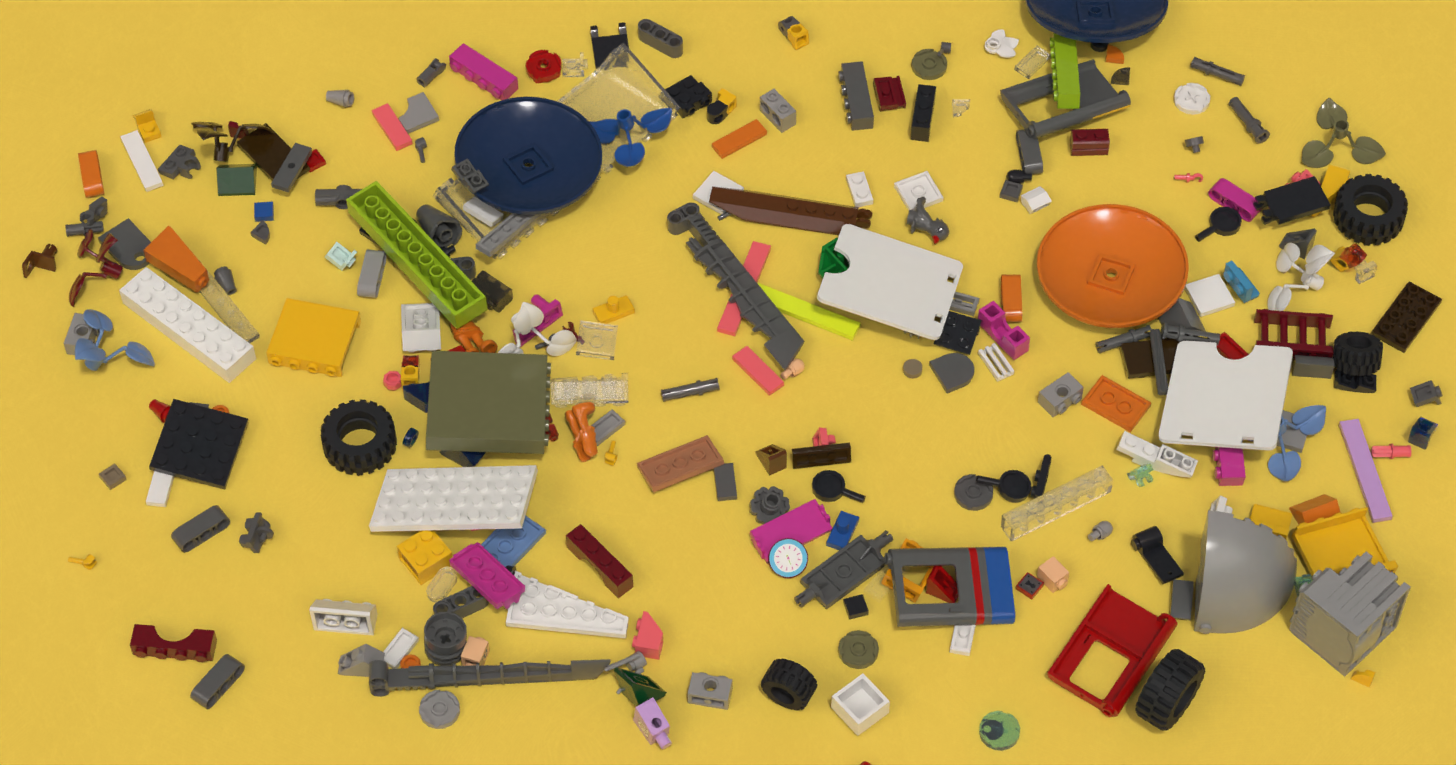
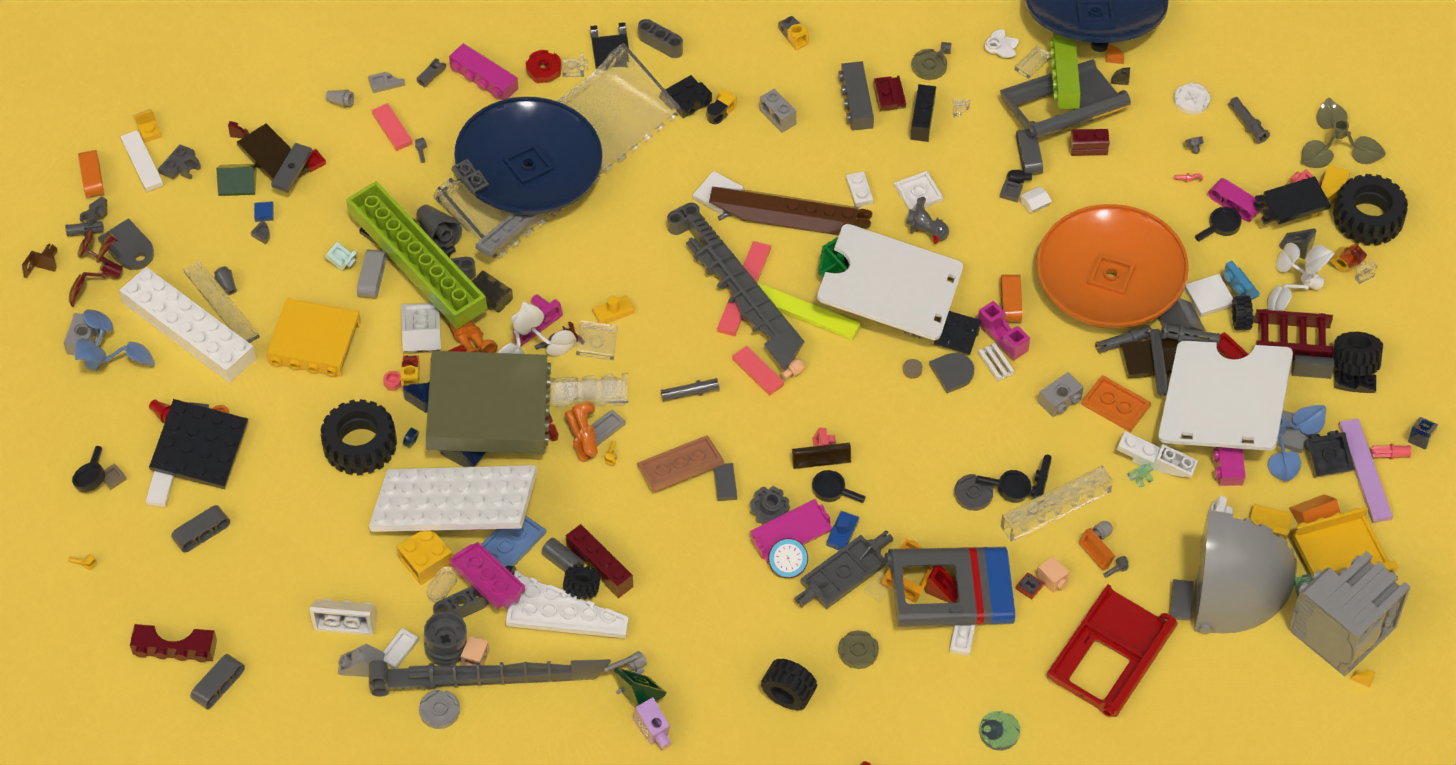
(91, 474): none -> black piece
(176, 259): orange slope -> none
(221, 149): dark brown plant -> none
(258, 532): dark grey hips -> none
(334, 196): dark grey piece -> none
(384, 81): none -> light grey tile
(410, 660): orange tile -> none
(419, 113): light grey tile -> none
(483, 211): white tile -> none
(560, 555): none -> dark grey brick
(581, 581): none -> black tyre
(631, 154): blue plant -> none
(649, 637): coral slope -> none
(717, 698): light grey brick -> none
(739, 138): orange tile -> none
(772, 458): reddish brown slope -> none
(855, 606): black tile -> none
(860, 704): white piece -> none
(963, 307): light grey tile -> none
(1096, 549): none -> orange tile
(1122, 565): none -> dark grey hand
(1150, 546): black door -> none
(1170, 689): black tyre -> none
(1212, 69): dark grey pin -> none
(1242, 312): none -> black tyre
(1329, 453): none -> black plate
(1406, 317): dark brown tile -> none
(1426, 393): dark grey bracket -> none

